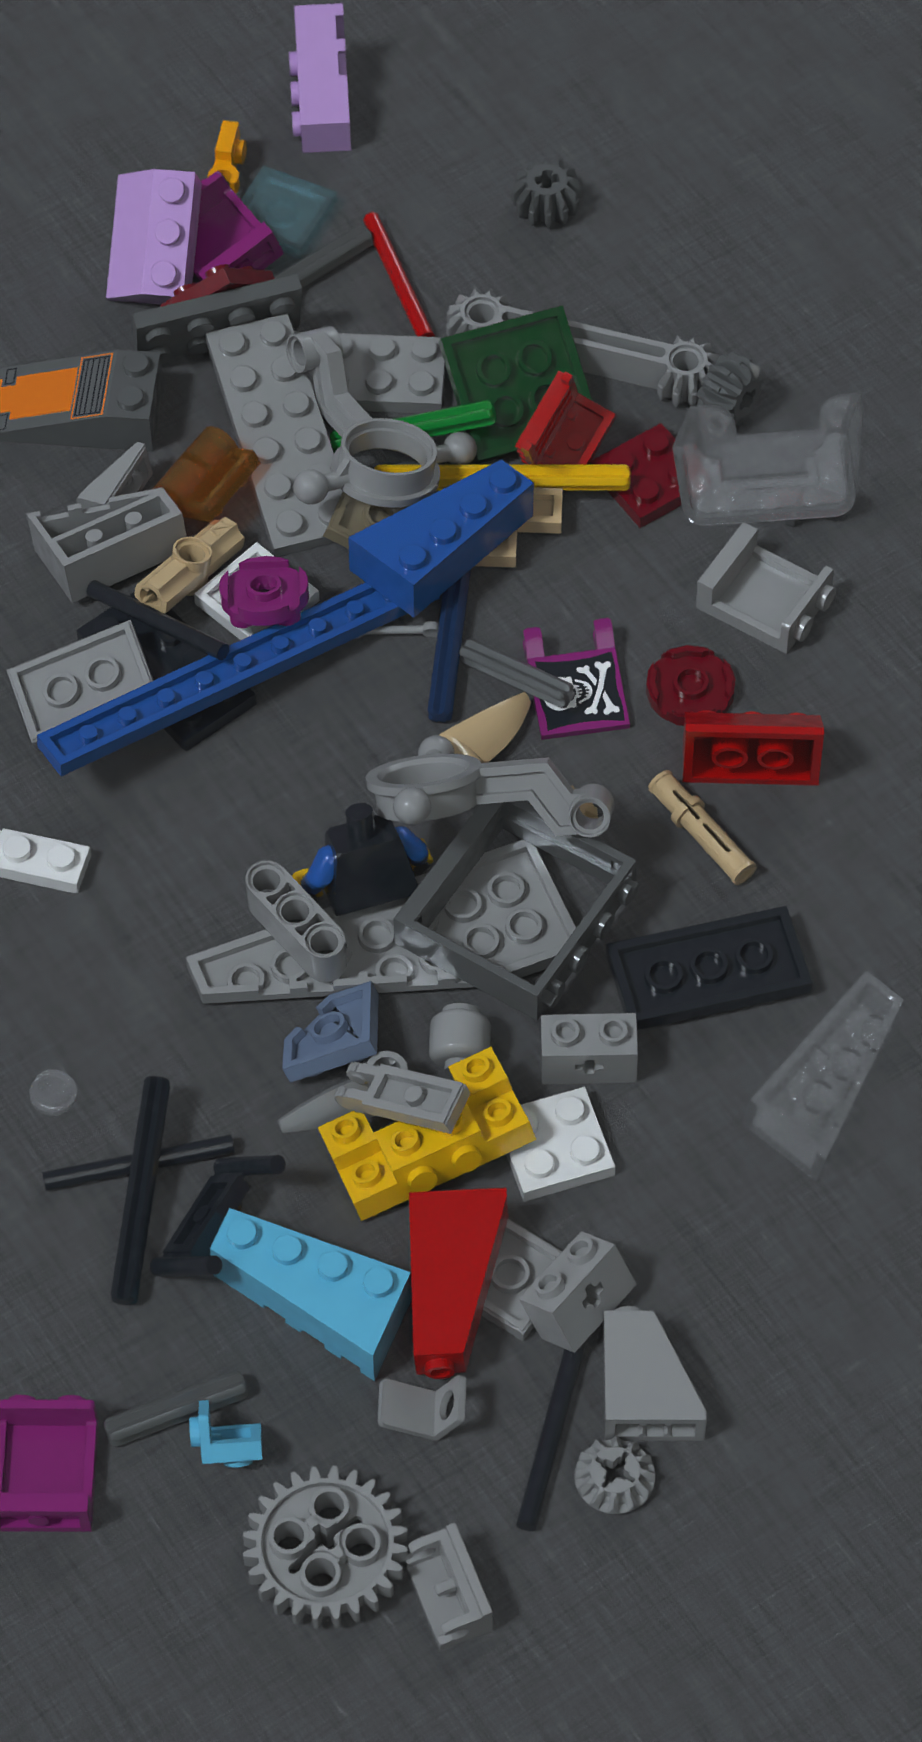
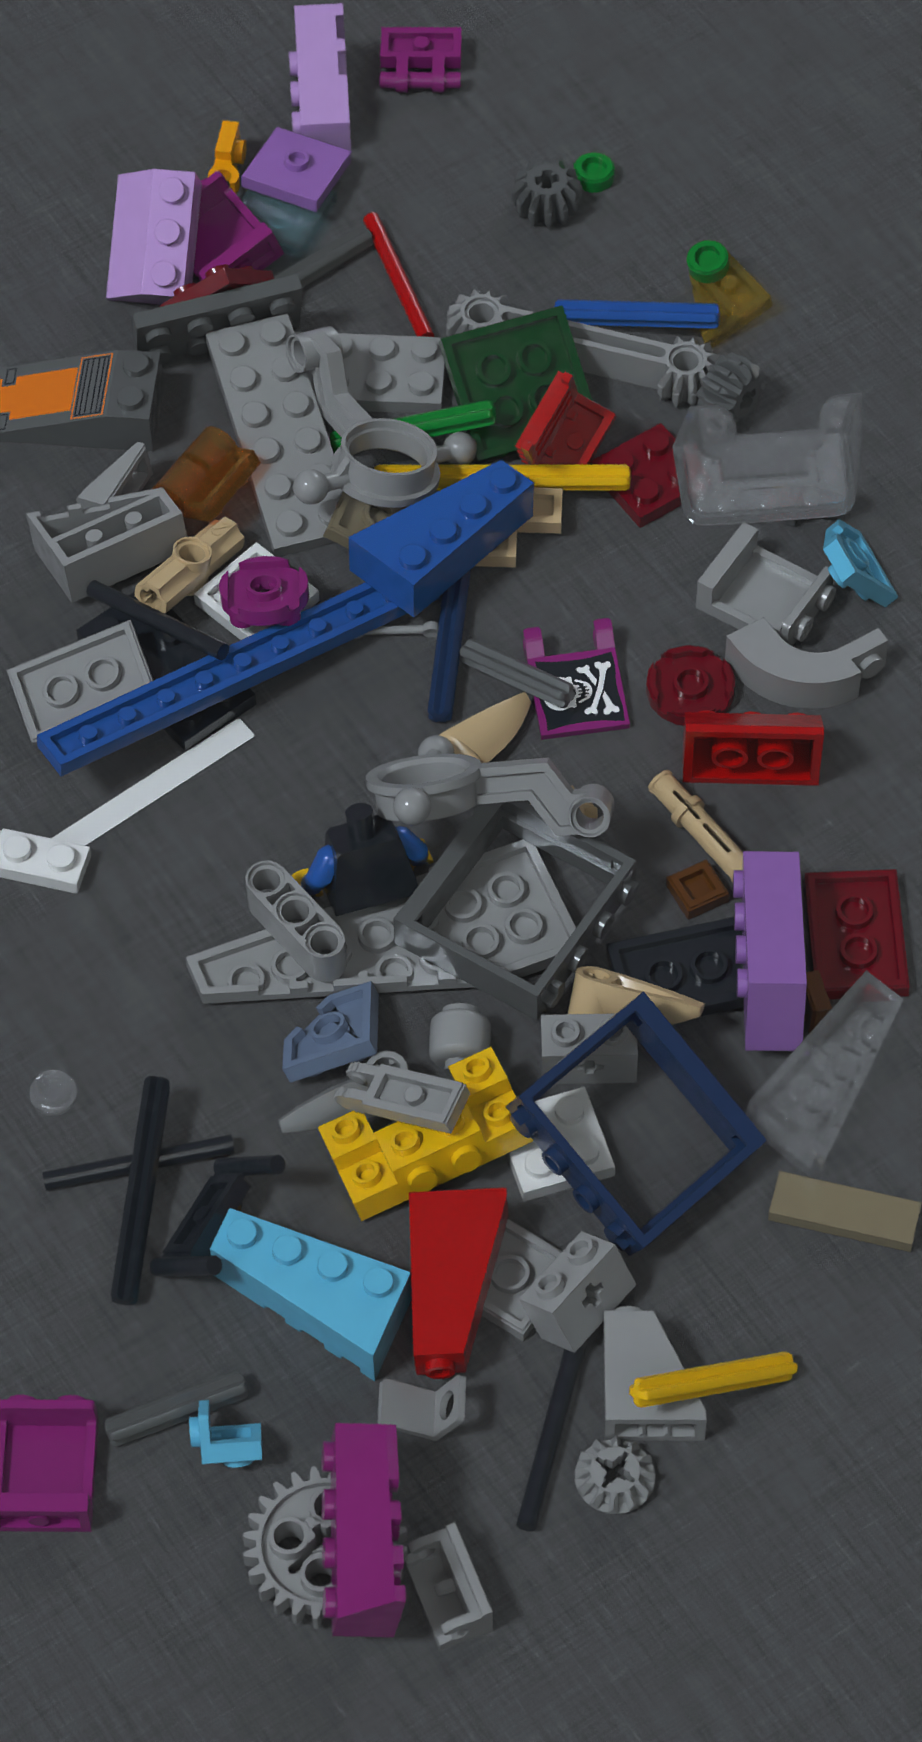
(157, 784): none -> white sticker
(296, 169): none -> medium lavender plate
(364, 1526): none -> magenta wedge
(421, 48): none -> magenta plate
(595, 172): none -> green tile
(607, 992): none -> tan piece
(642, 313): none -> blue axle
(689, 1077): none -> dark blue window
(697, 889): none -> reddish brown tile
(708, 261): none -> green tile
(712, 1379): none -> yellow axle
(738, 298): none -> clear yellow wing
(770, 949): none -> medium lavender wedge
(799, 676): none -> light grey arch
(817, 1000): none -> reddish brown tile
(844, 1211): none -> dark tan tile
(856, 564): none -> medium azure plate
(856, 929): none -> dark red tile

